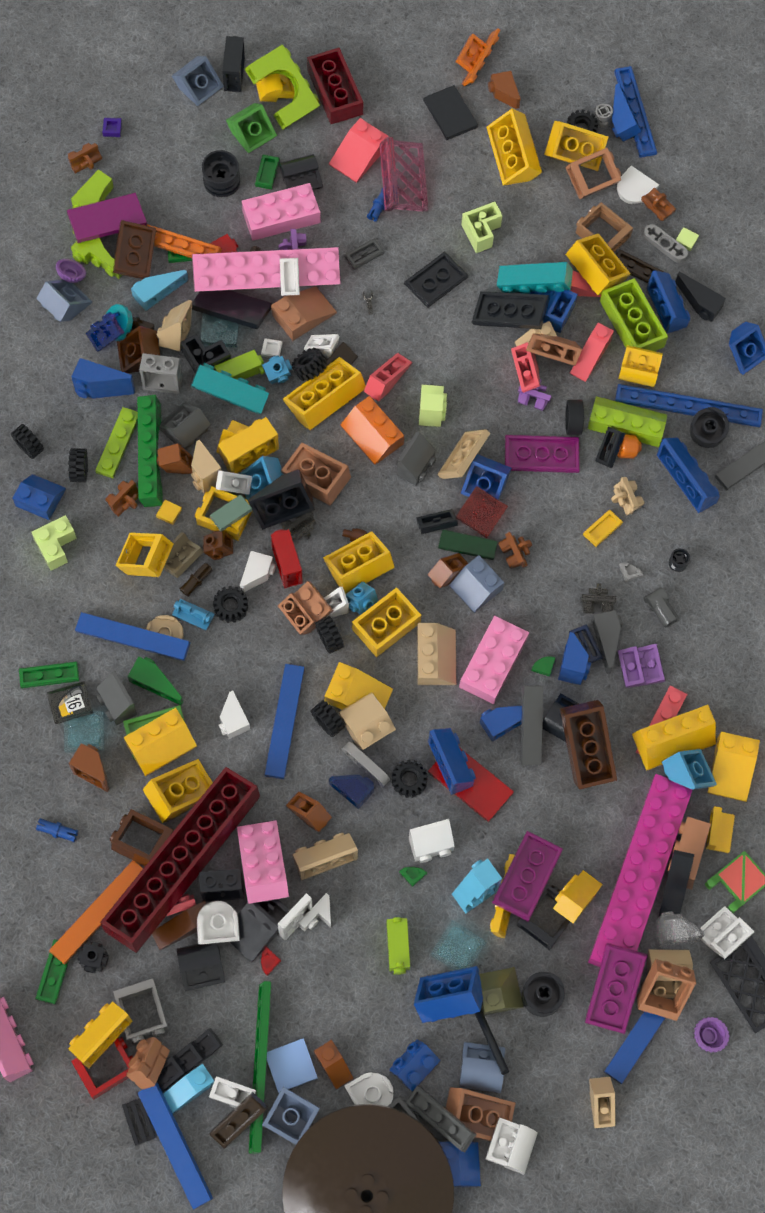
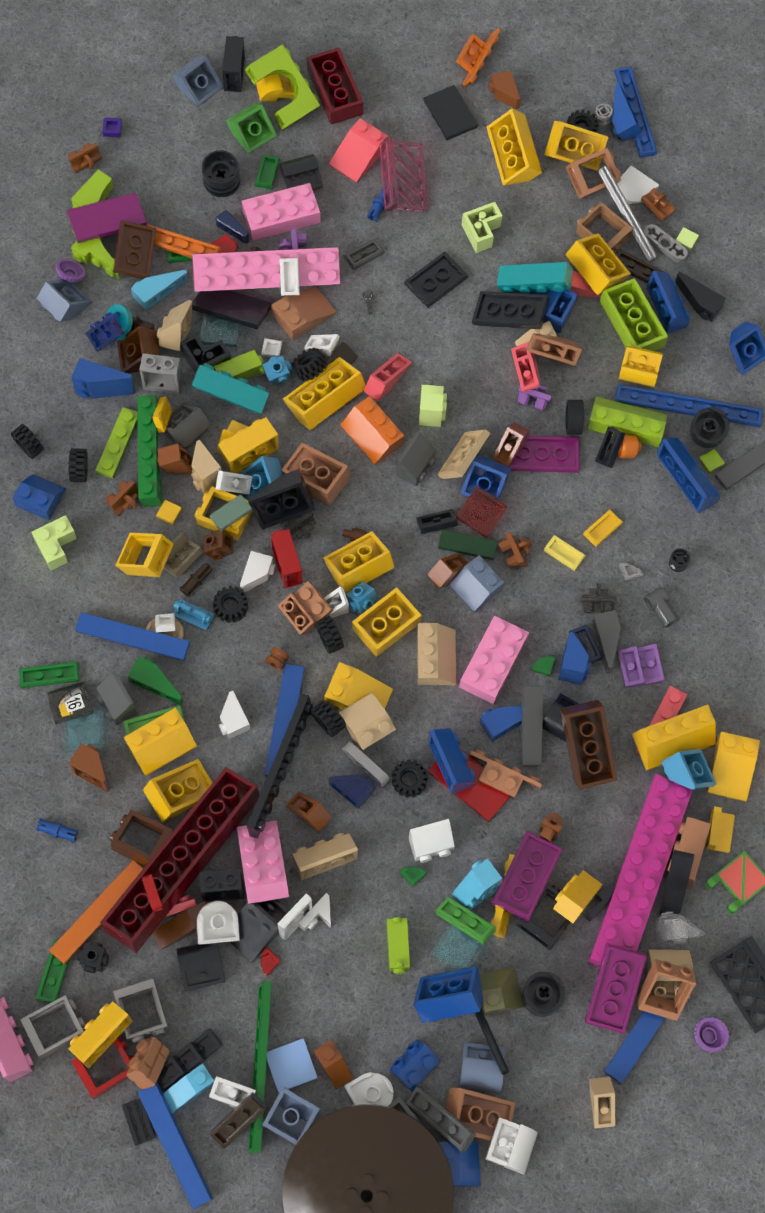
(44, 1011): none -> light grey window
(152, 893): none -> red beam
(162, 414): none -> yellow tile
(165, 622): none -> white tile
(230, 225): none -> dark blue slope
(277, 658): none -> dark orange wheel
(278, 770): none -> black plate
(465, 920): none -> bright green tile
(501, 777): none -> nougat bracket
(511, 444): none -> dark orange slope
(550, 827): none -> dark orange hips
(564, 552): none -> light yellow tile
(592, 351): coral slope -> none
(602, 897): none -> black slope
(625, 496): tan hips -> none
(627, 213): none -> light grey axle
(711, 461): none -> lime tile
(725, 932): white slope -> none

